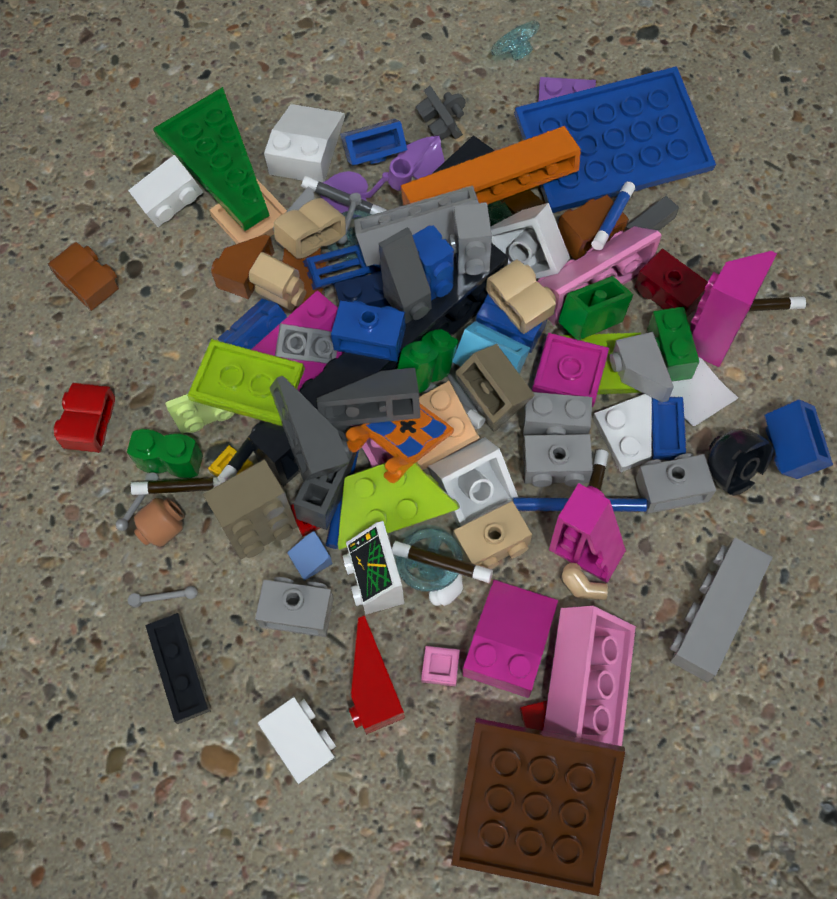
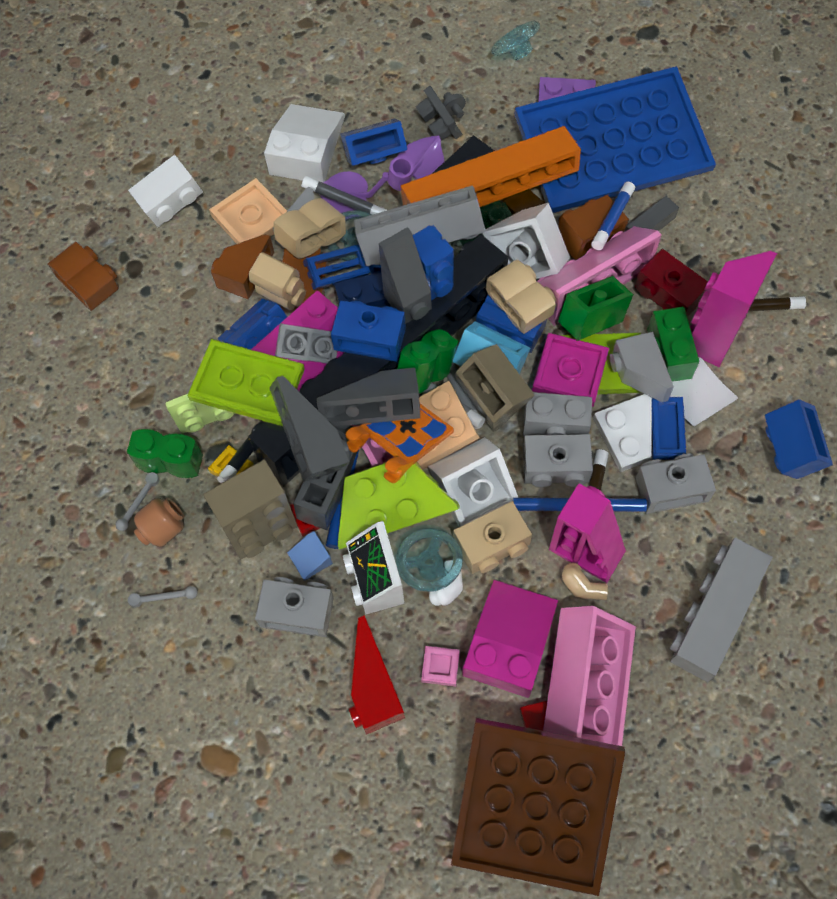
(84, 417): red brick -> none
(173, 486): dark brown bar -> none
(177, 668): black plate -> none
(214, 153): green wing -> none
(297, 739): white brick -> none
(355, 199): light grey hinge -> none
(442, 561): dark brown bar -> none
(471, 238): light grey brick -> none
(737, 458): black cylinder -> none

